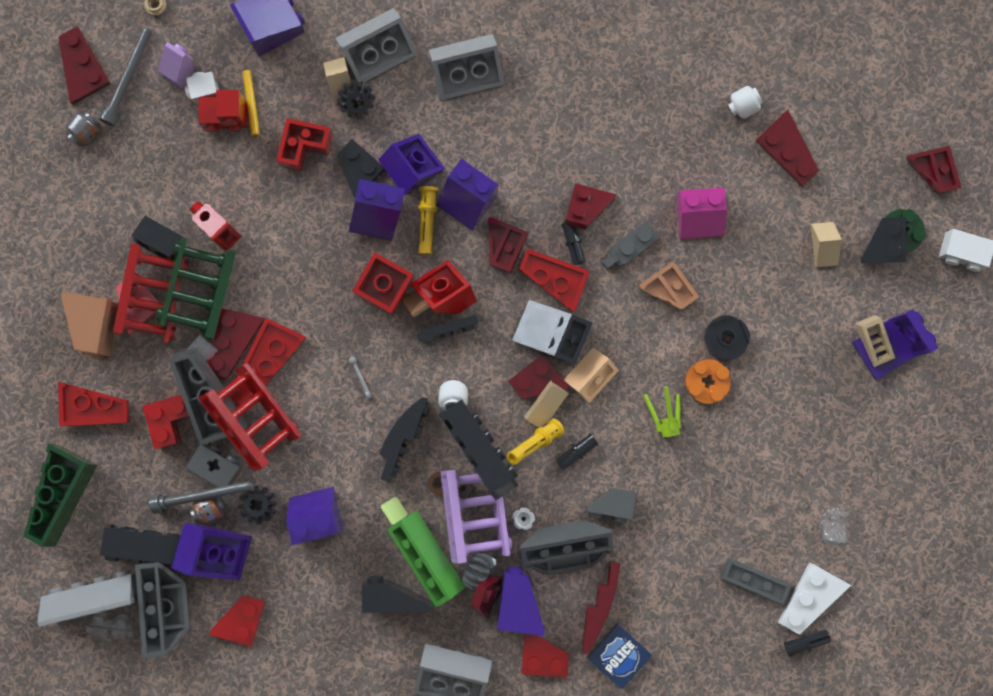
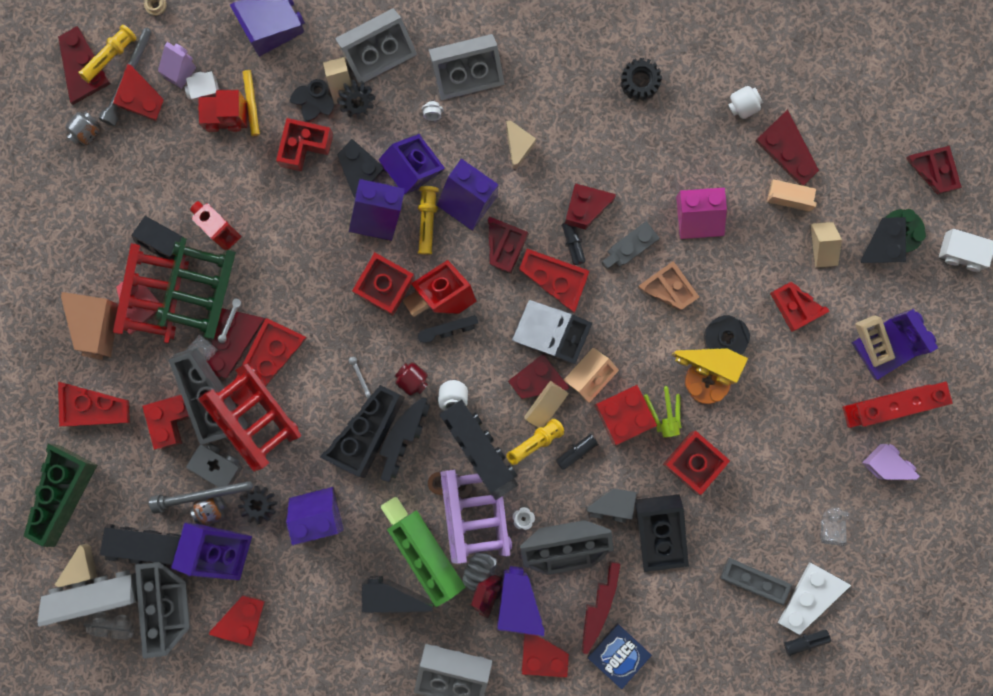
(79, 568): none -> tan slope
(113, 47): none -> yellow pin
(137, 95): none -> red wing
(236, 304): none -> light grey hinge
(311, 102): none -> black plate
(363, 436): none -> black wedge
(411, 379): none -> dark red head
(432, 111): none -> white plate
(519, 143): none -> tan slope
(625, 415): none -> red brick
(647, 68): none -> black tyre
(662, 532): none -> black slope
(696, 462): none -> red brick
(720, 363): none -> yellow slope
(792, 195): none -> light nougat panel
(796, 306): none -> red wing
(887, 464): none -> lavender slope
(897, 405): none -> red fence

